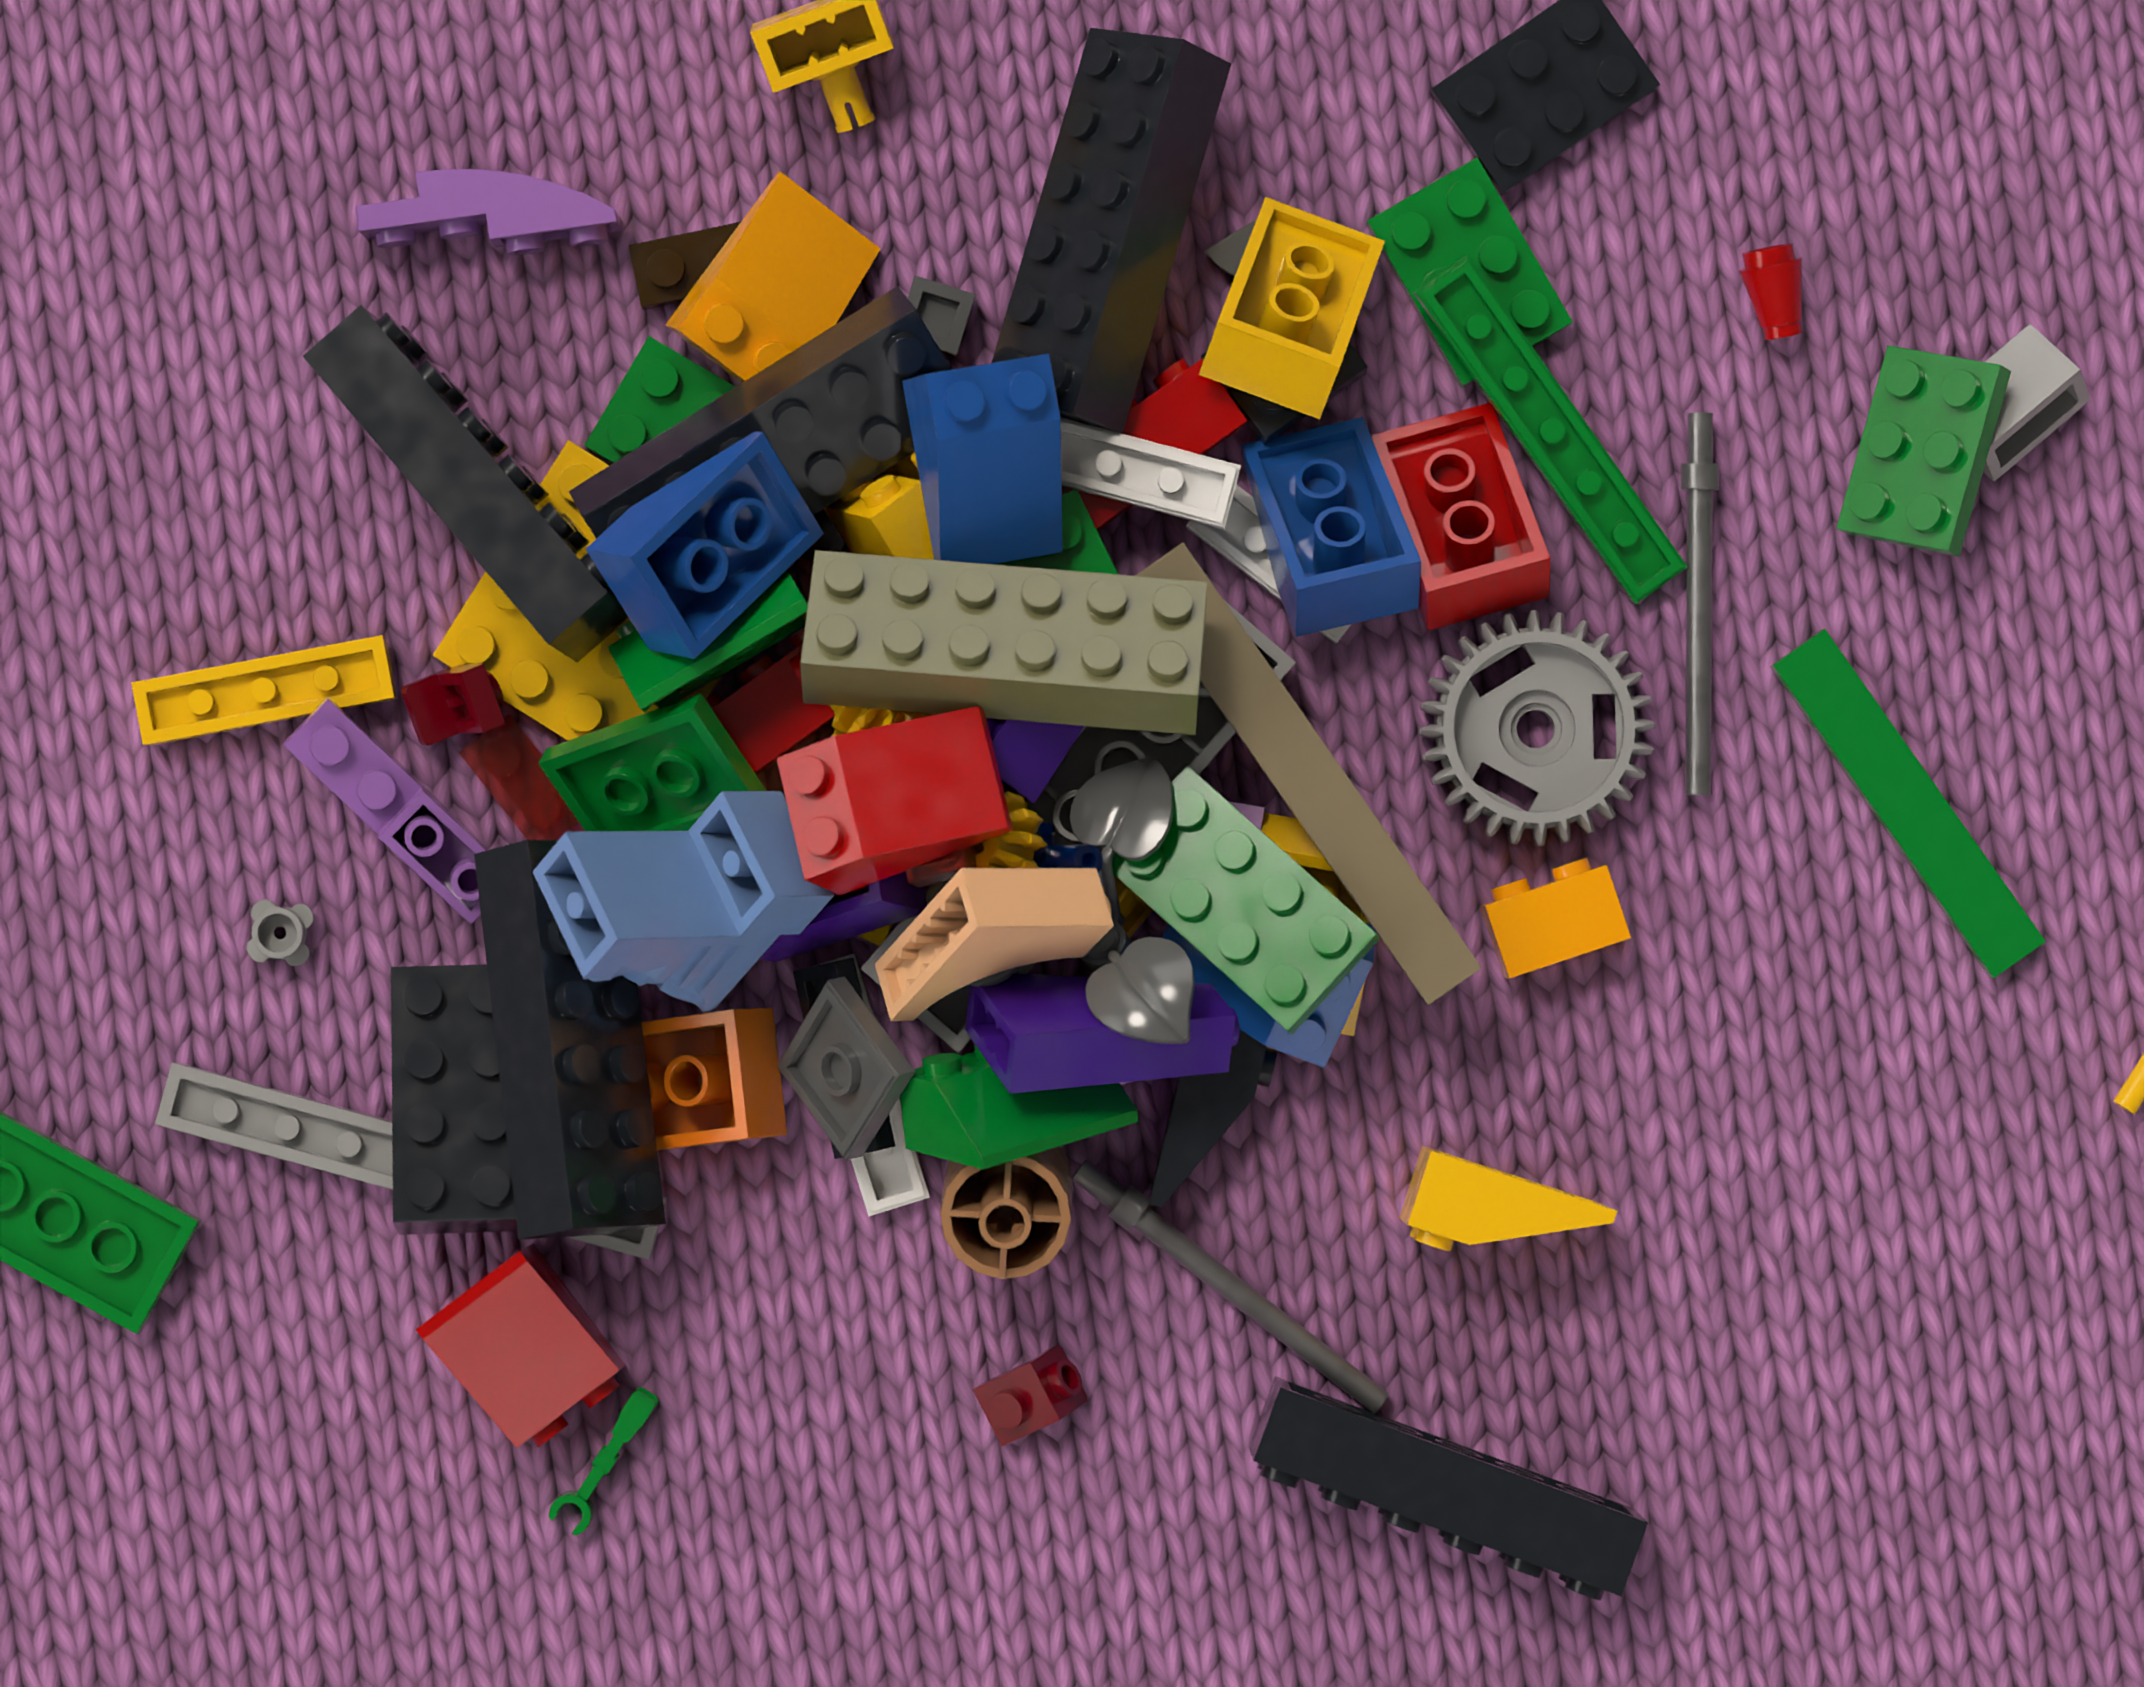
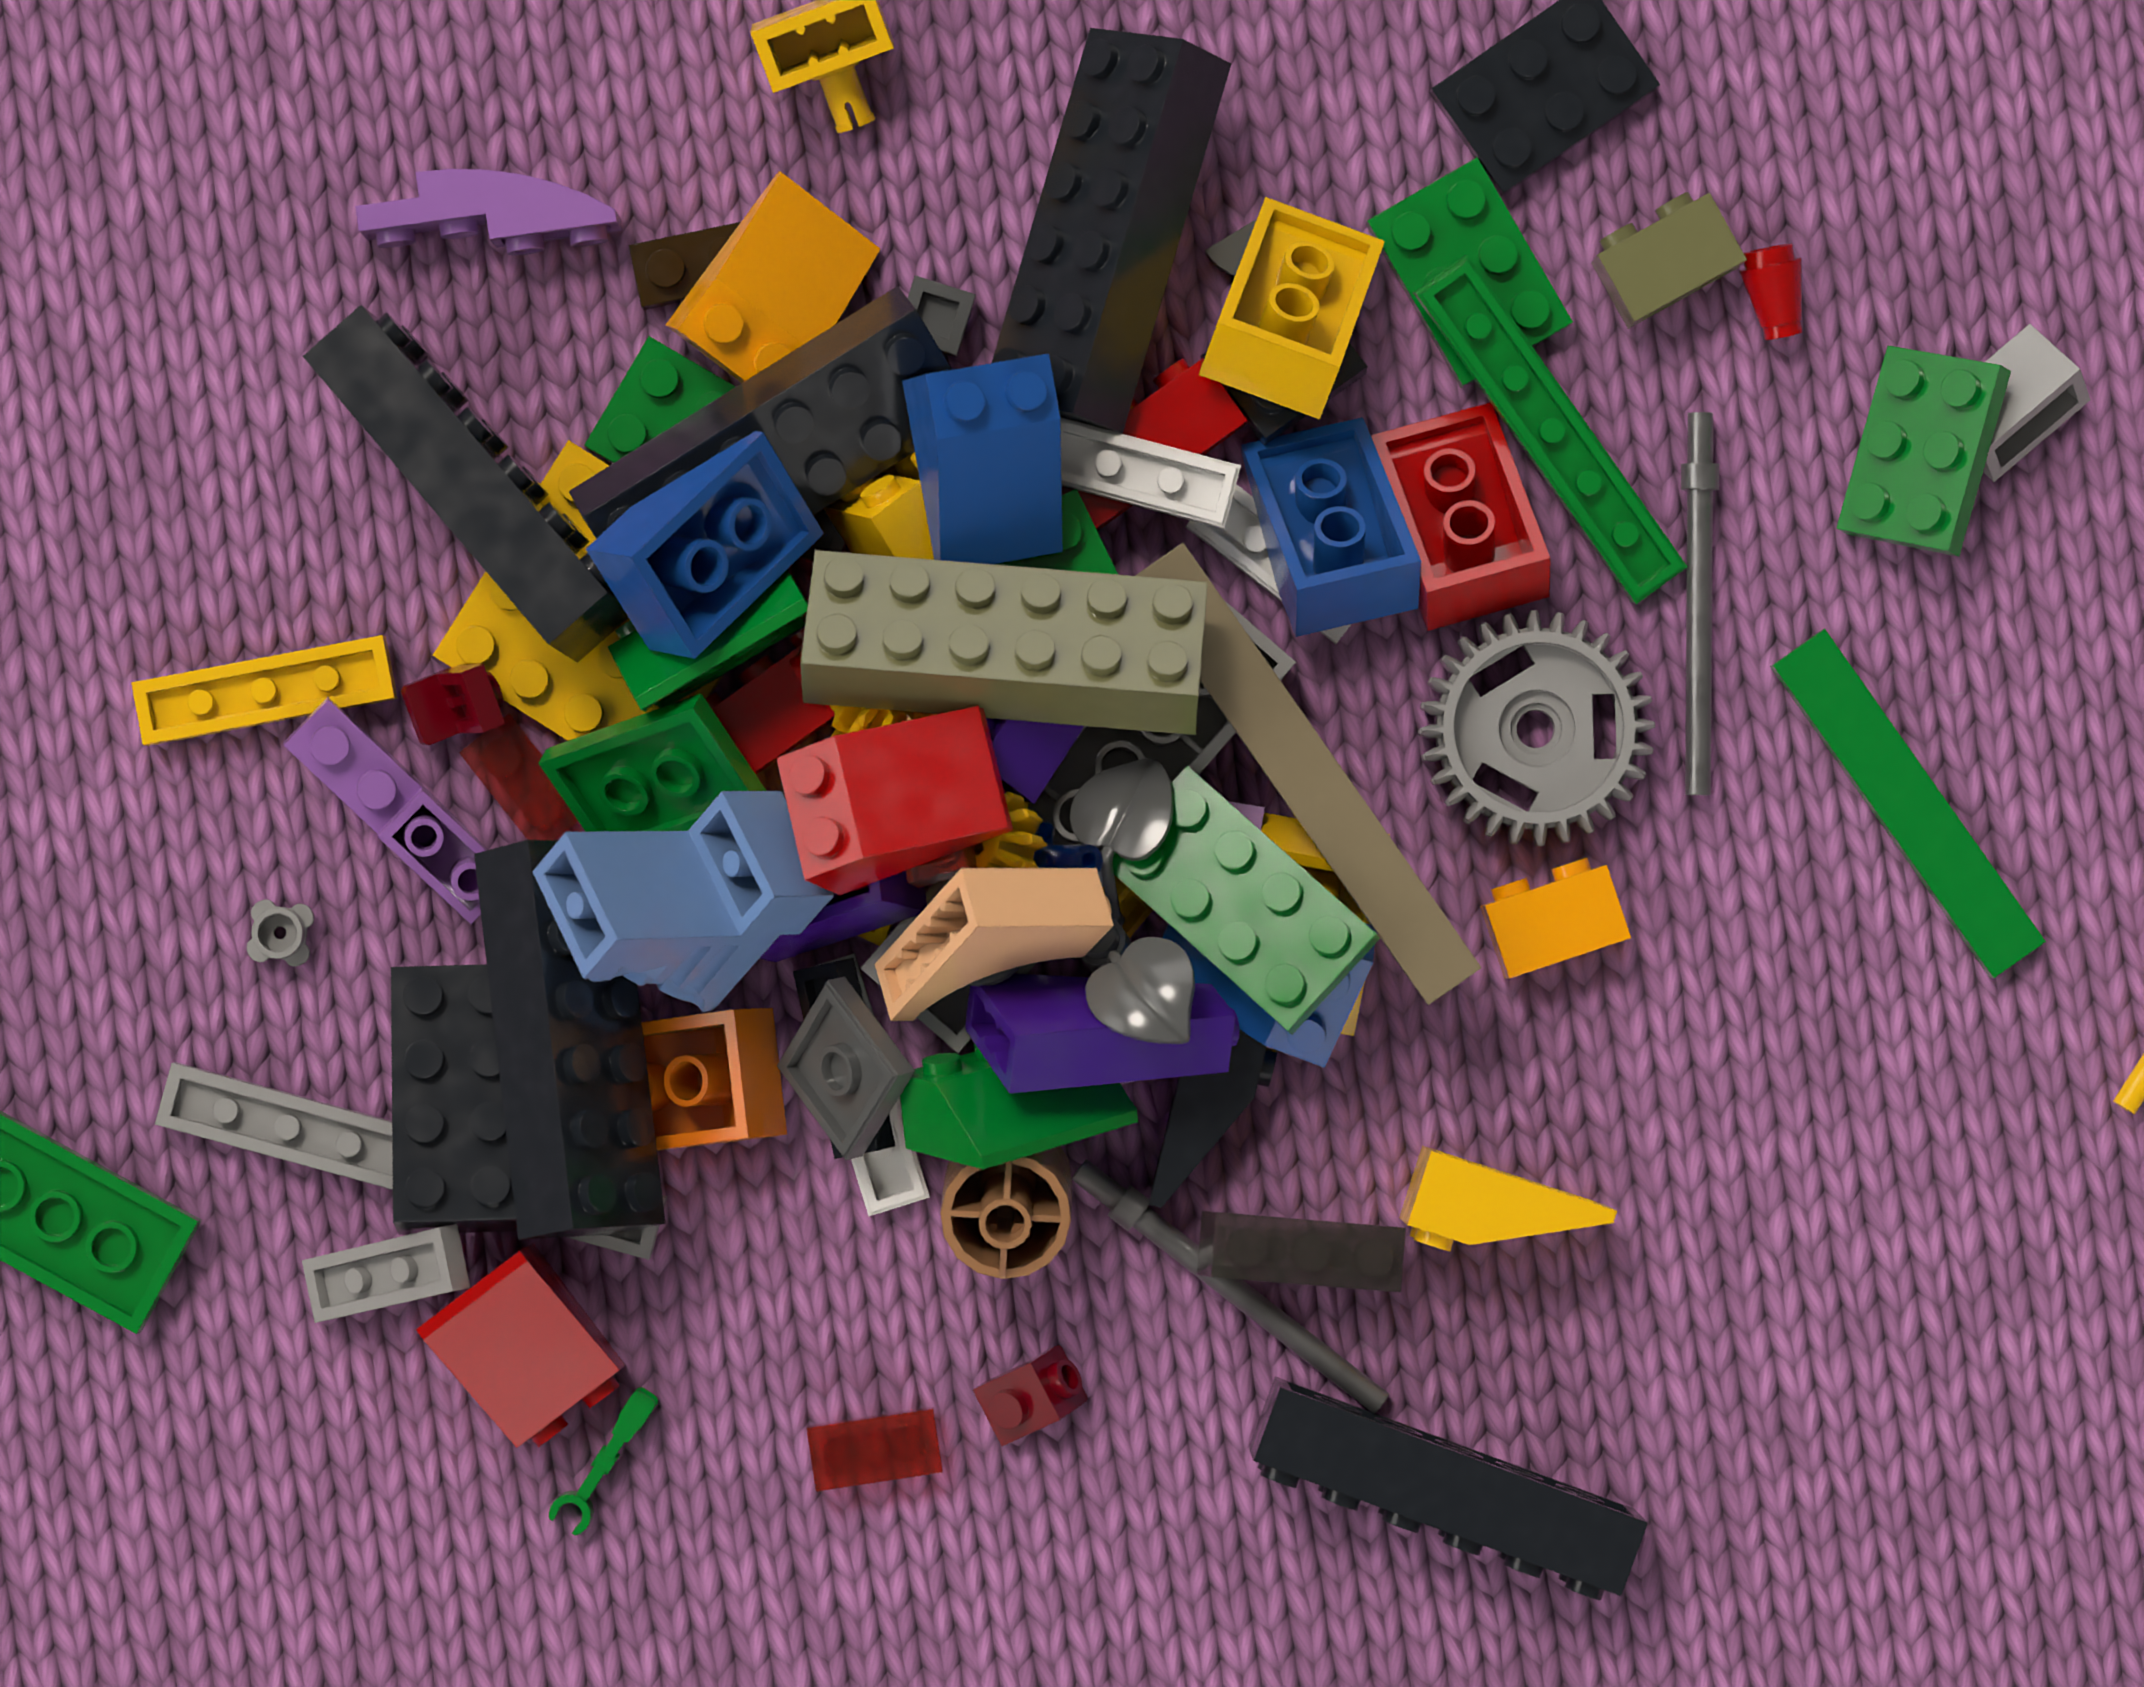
(386, 1273): none -> light grey plate
(874, 1449): none -> clear red plate
(1301, 1251): none -> clear smoke brick
(1668, 258): none -> olive brick

